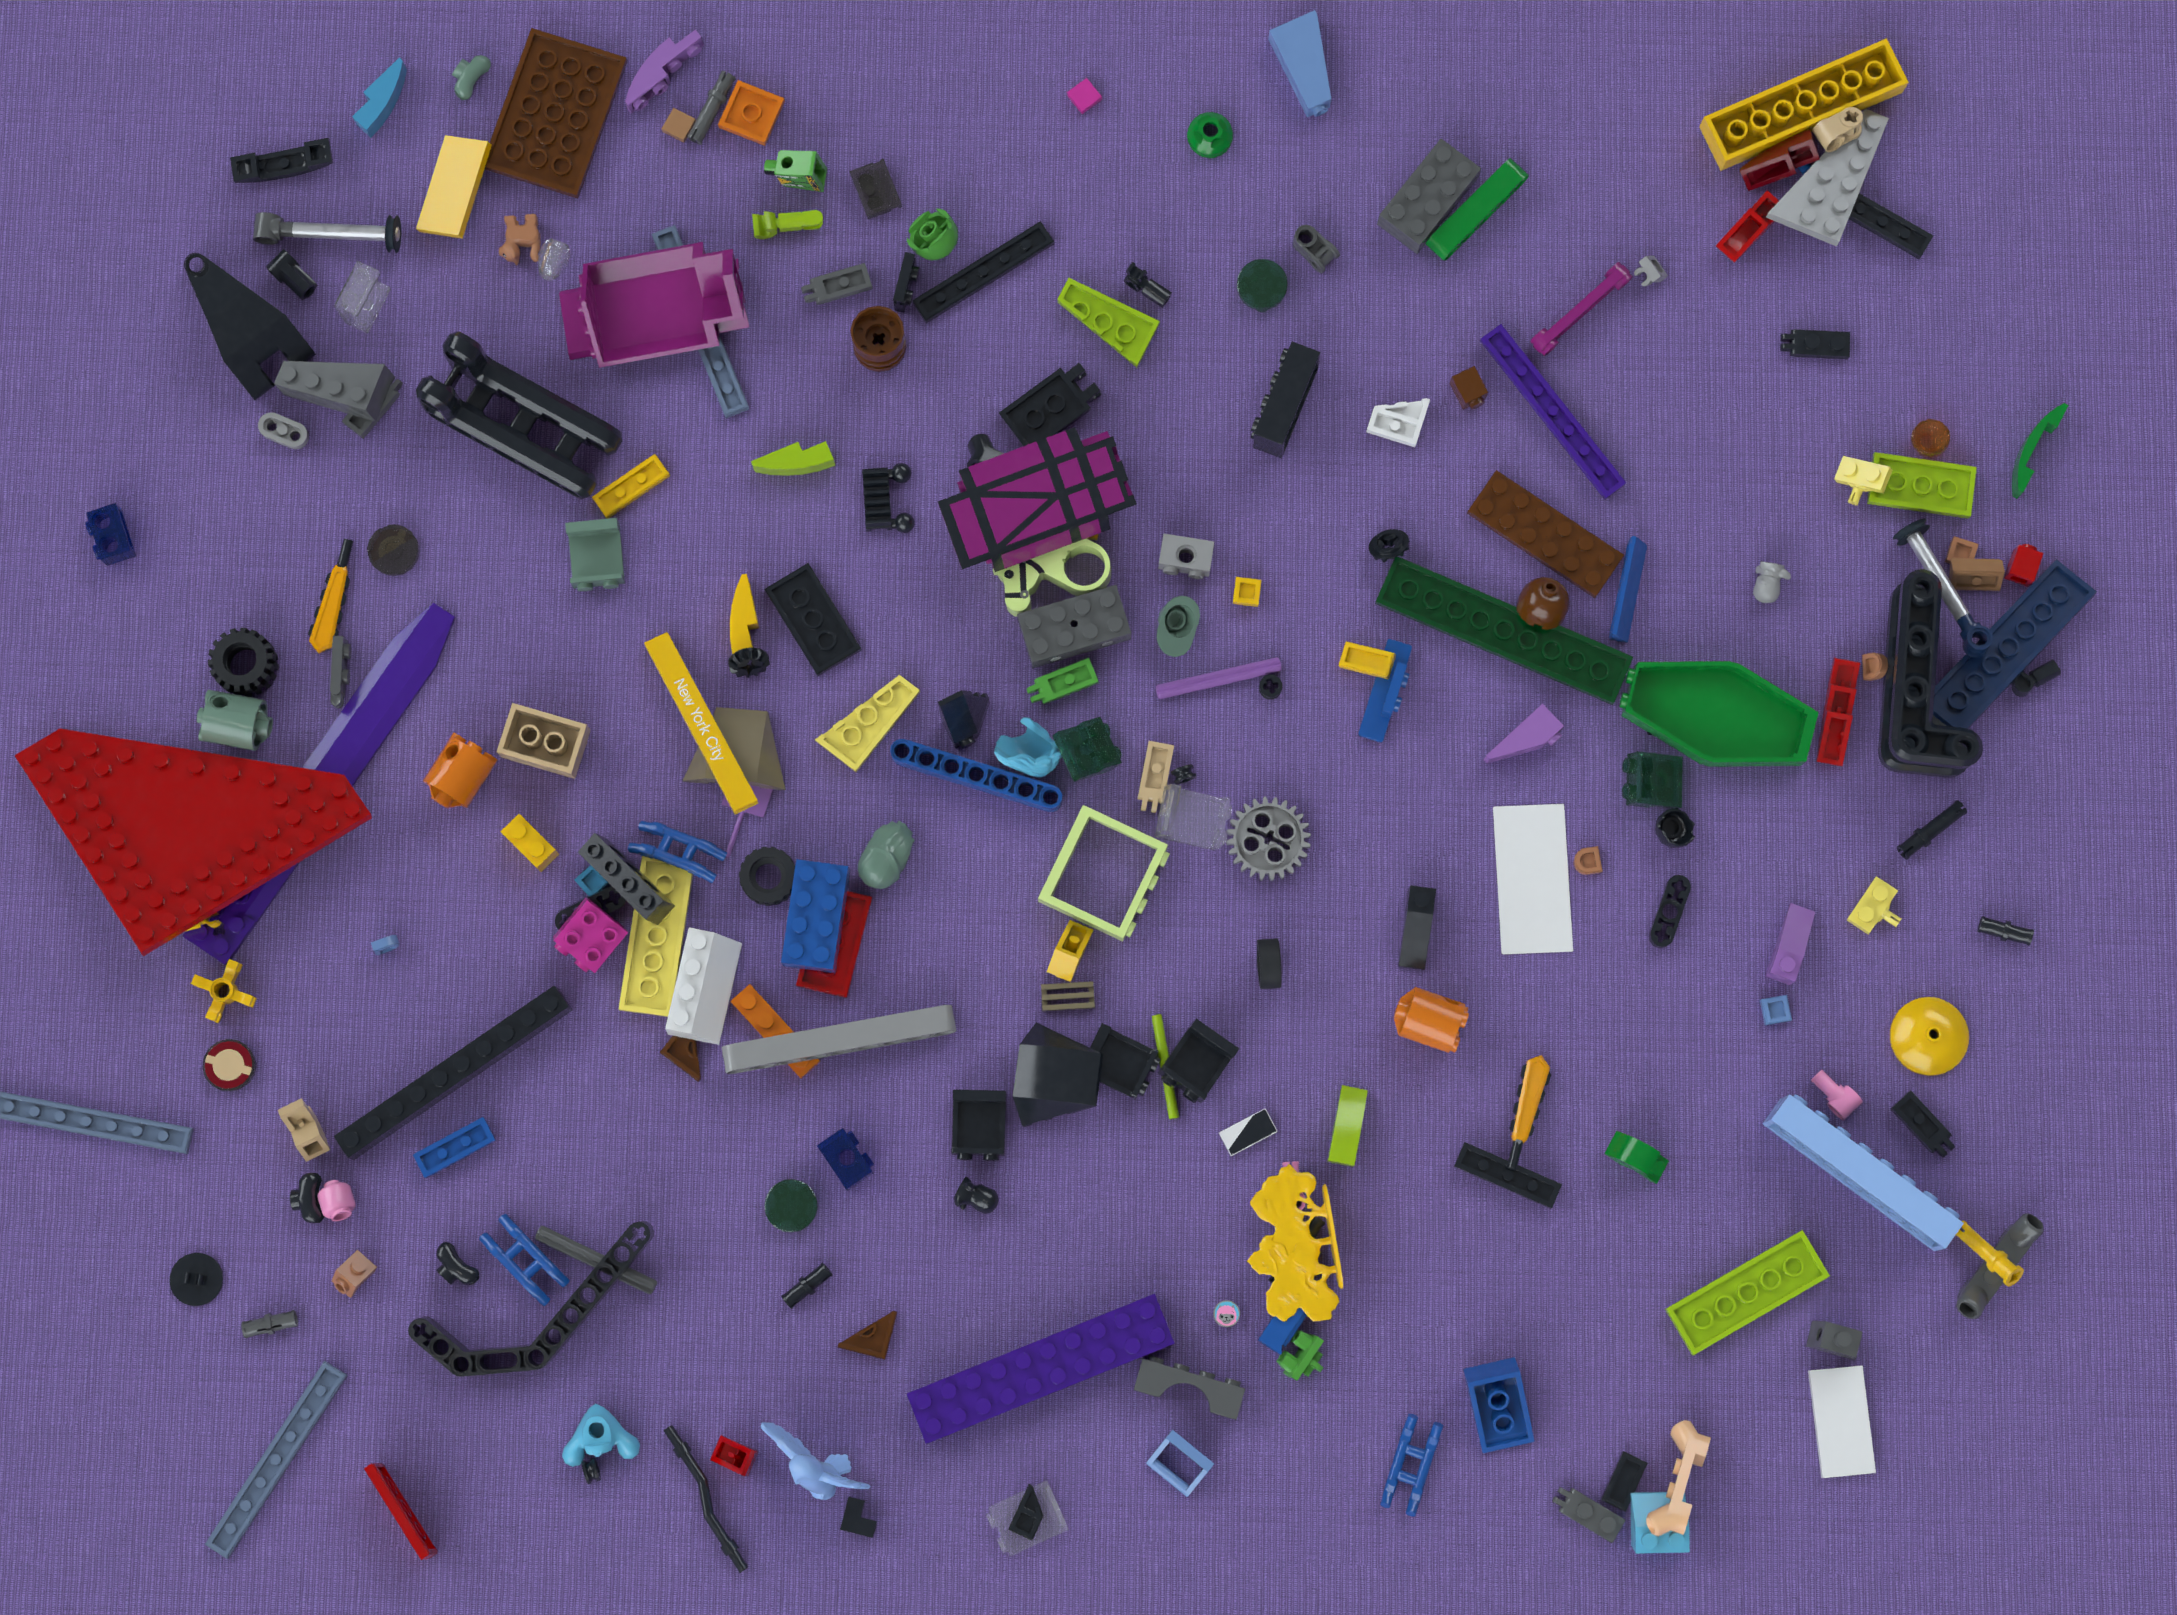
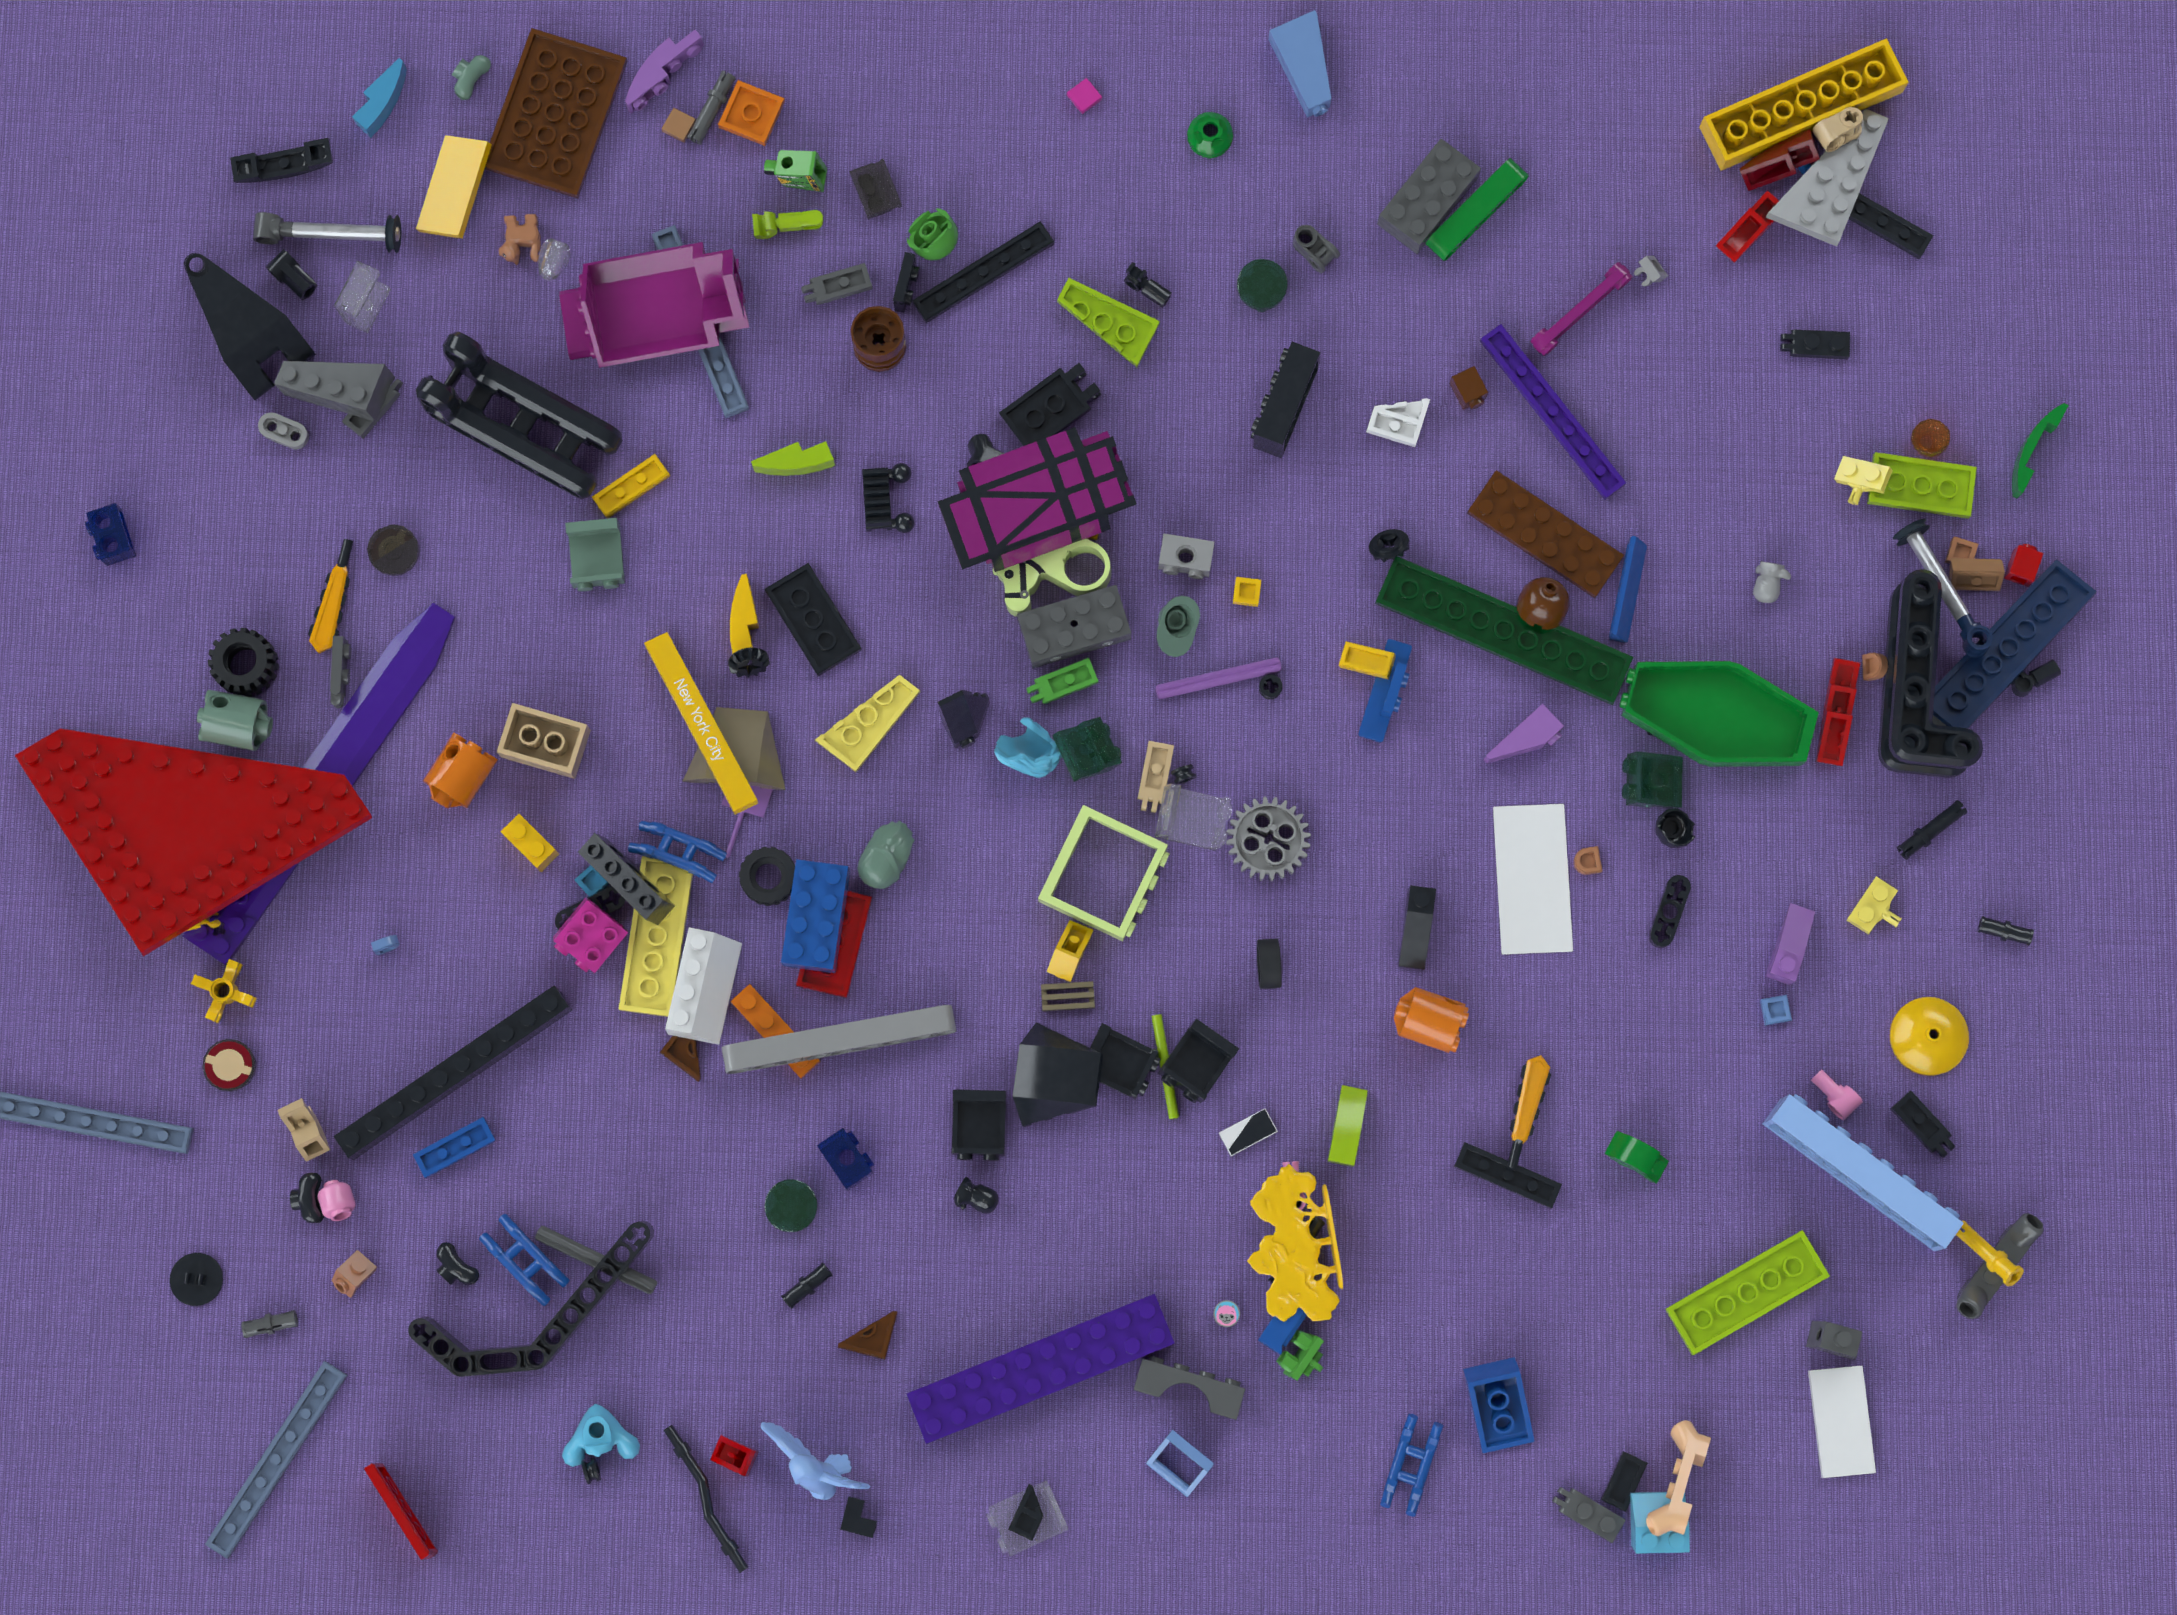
(966, 766): blue beam -> none

